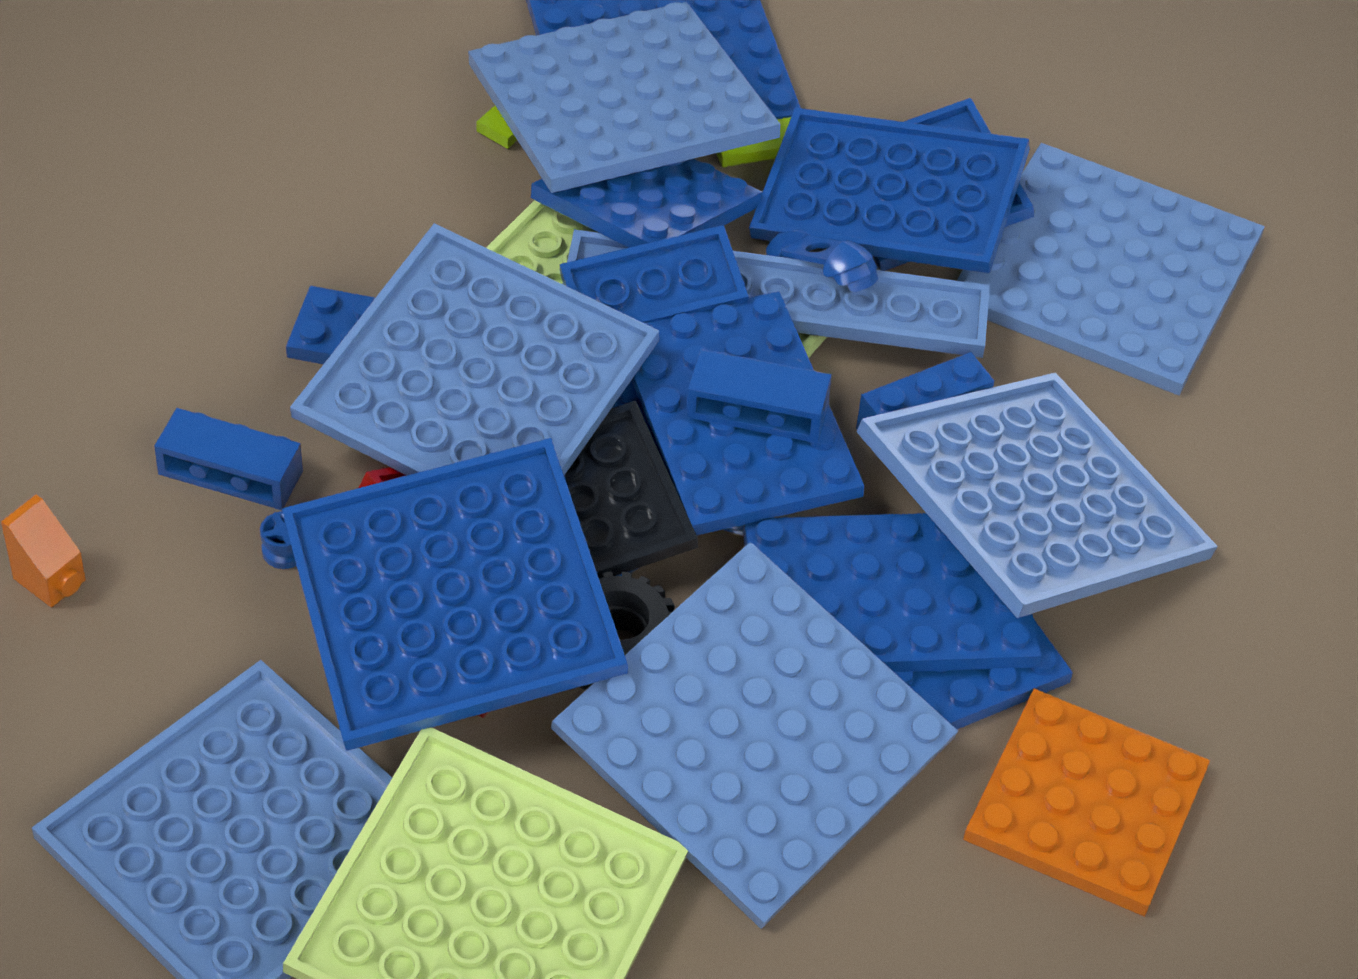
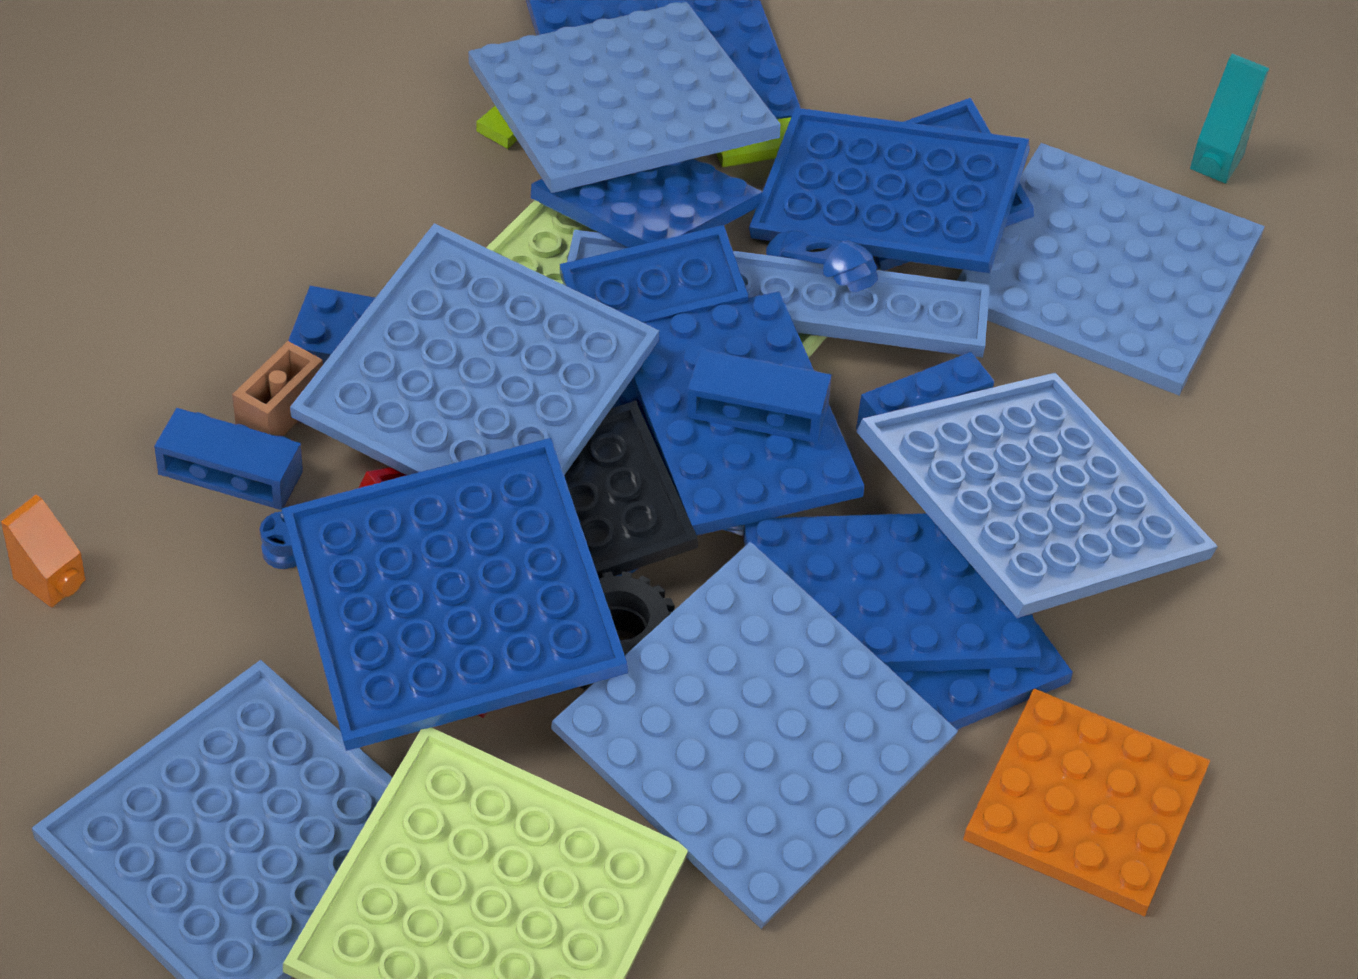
(267, 395): none -> nougat brick
(1229, 119): none -> teal slope

